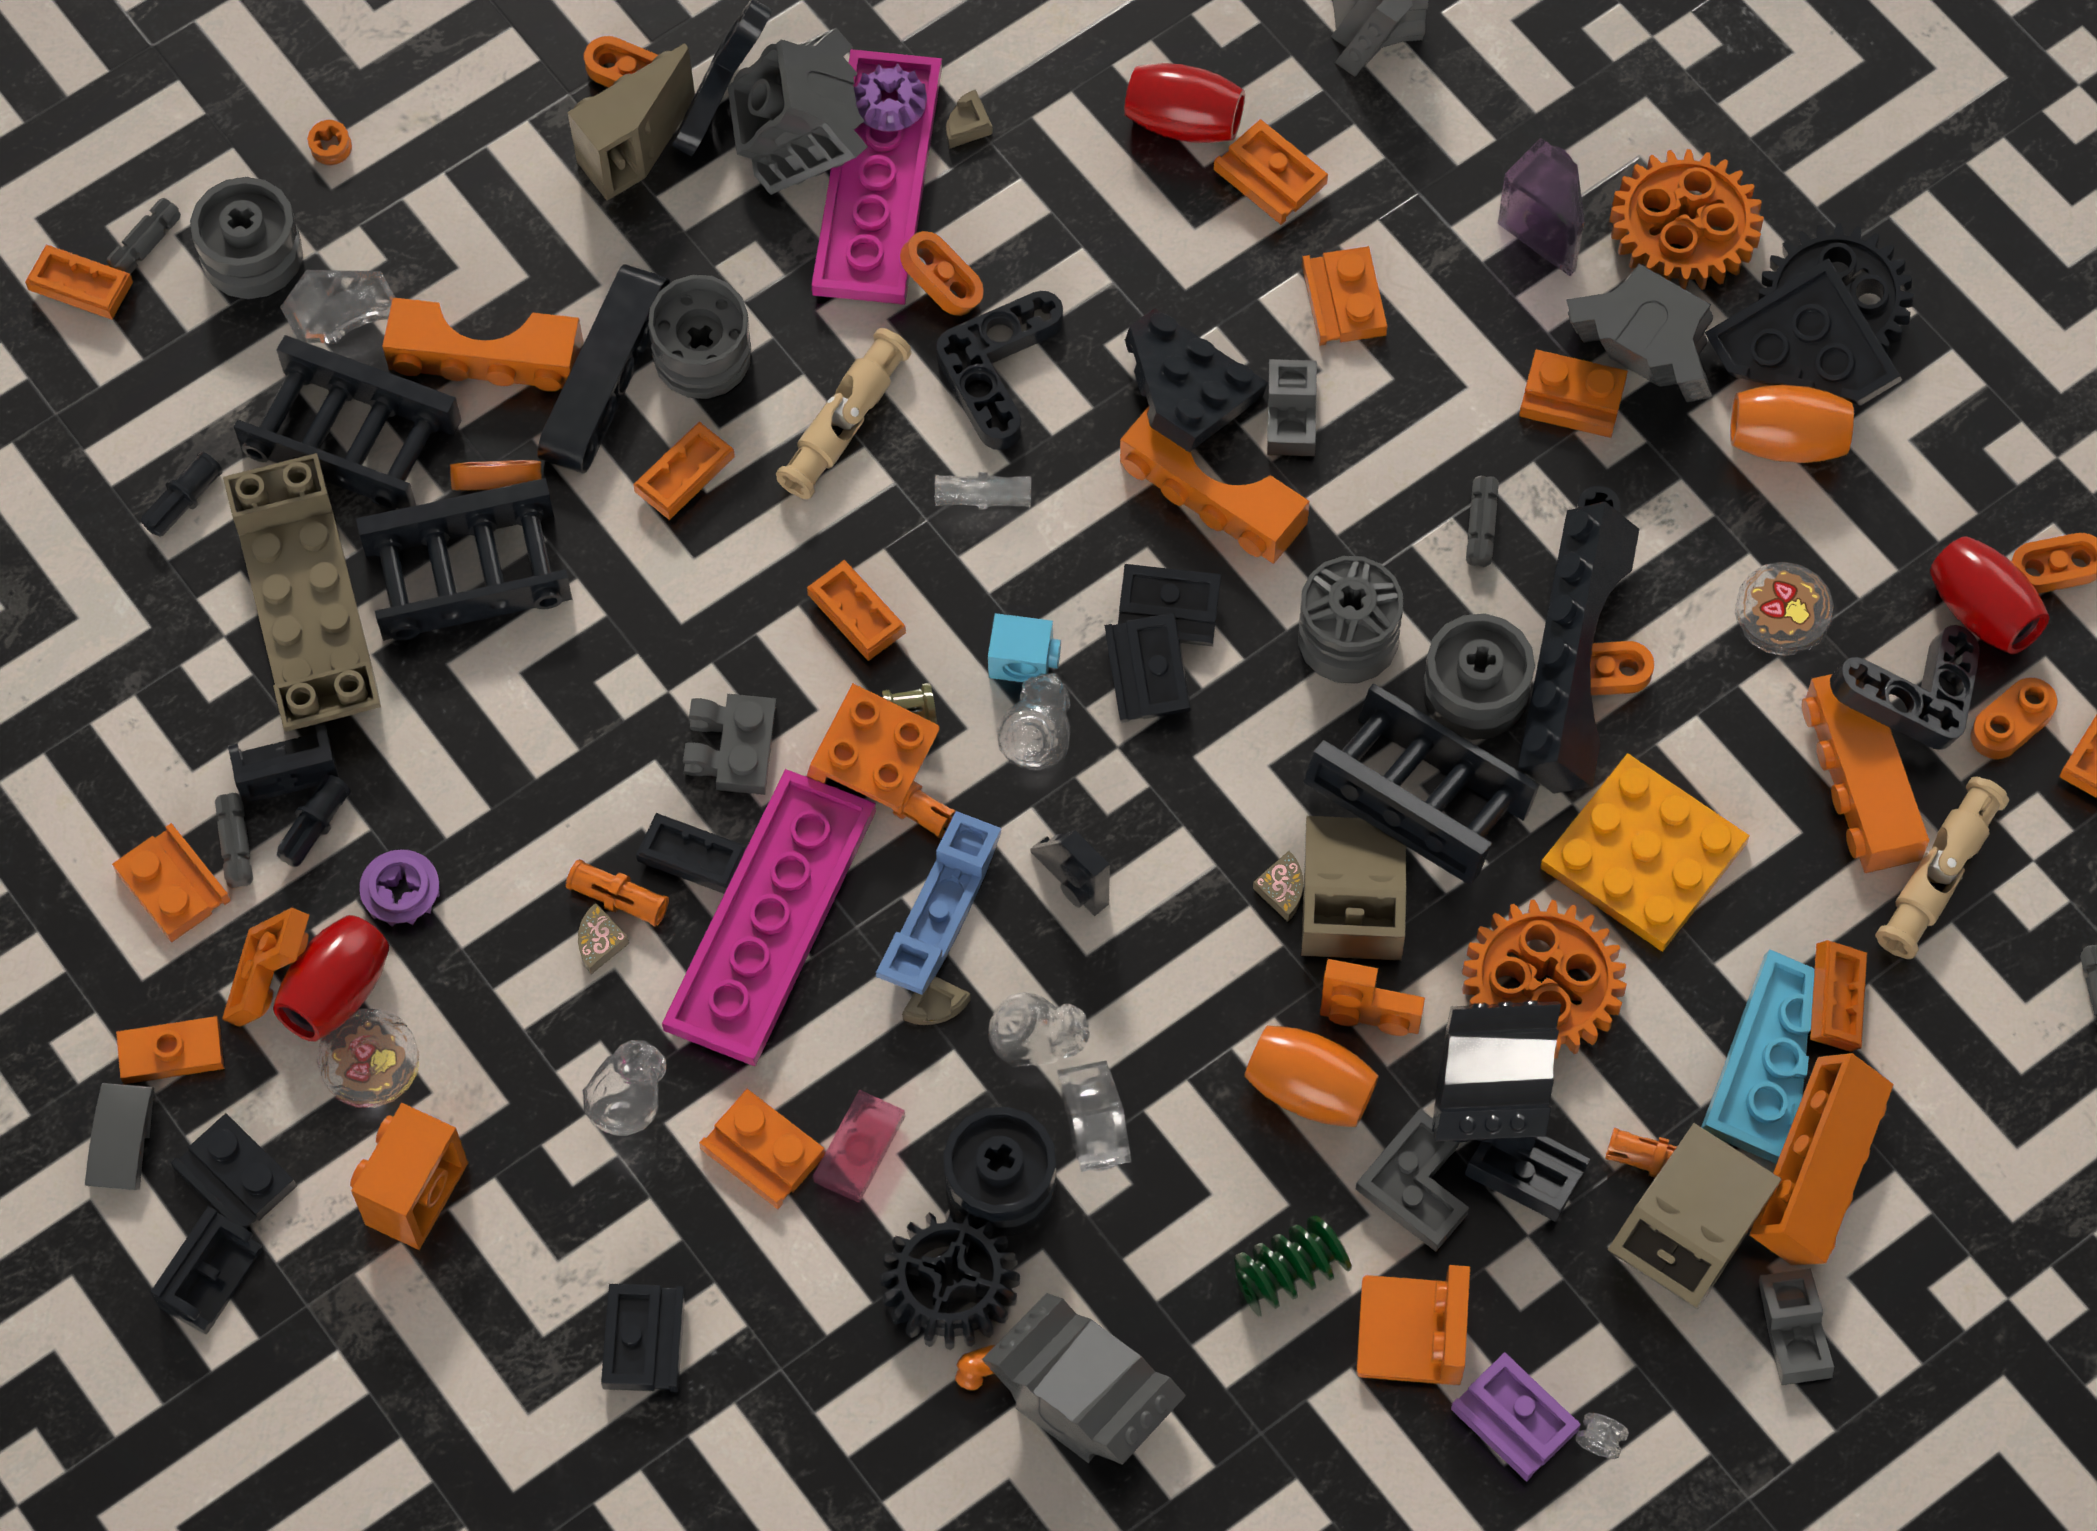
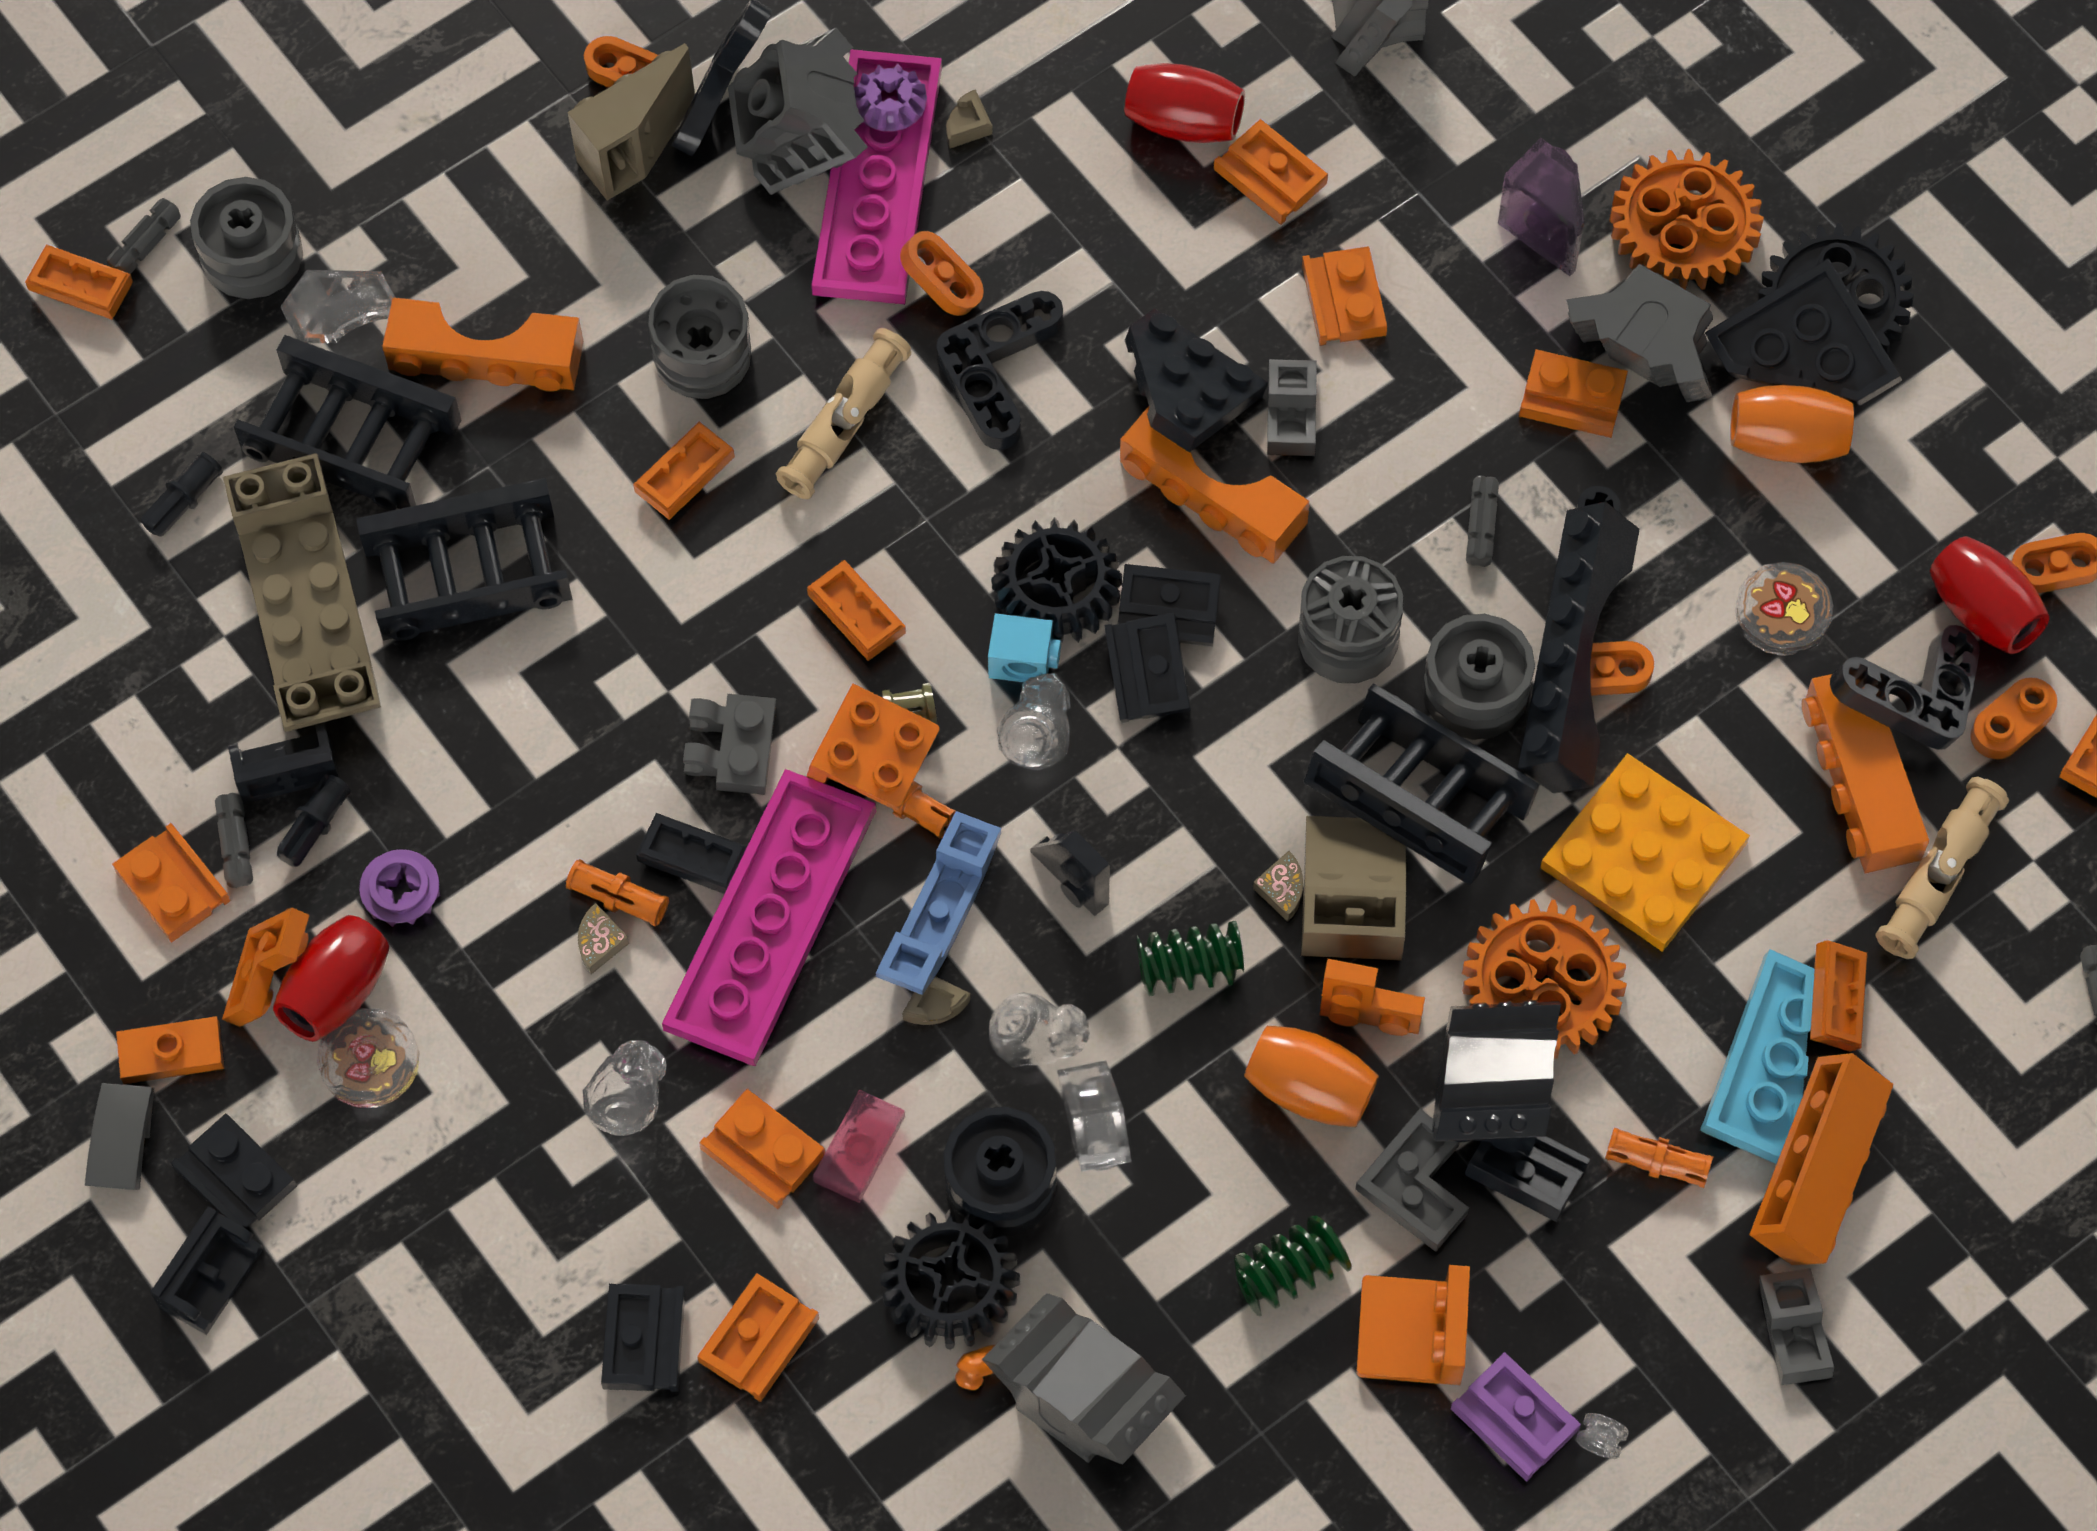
(325, 131): orange bush -> none
(408, 1175): orange brick -> none
(493, 474): orange beam -> none
(601, 371): black beam -> none
(758, 1337): none -> orange plate
(982, 490): clear pin -> none
(1087, 563): none -> black gear
(1191, 957): none -> dark green piece
(1694, 1215): dark tan slope -> none

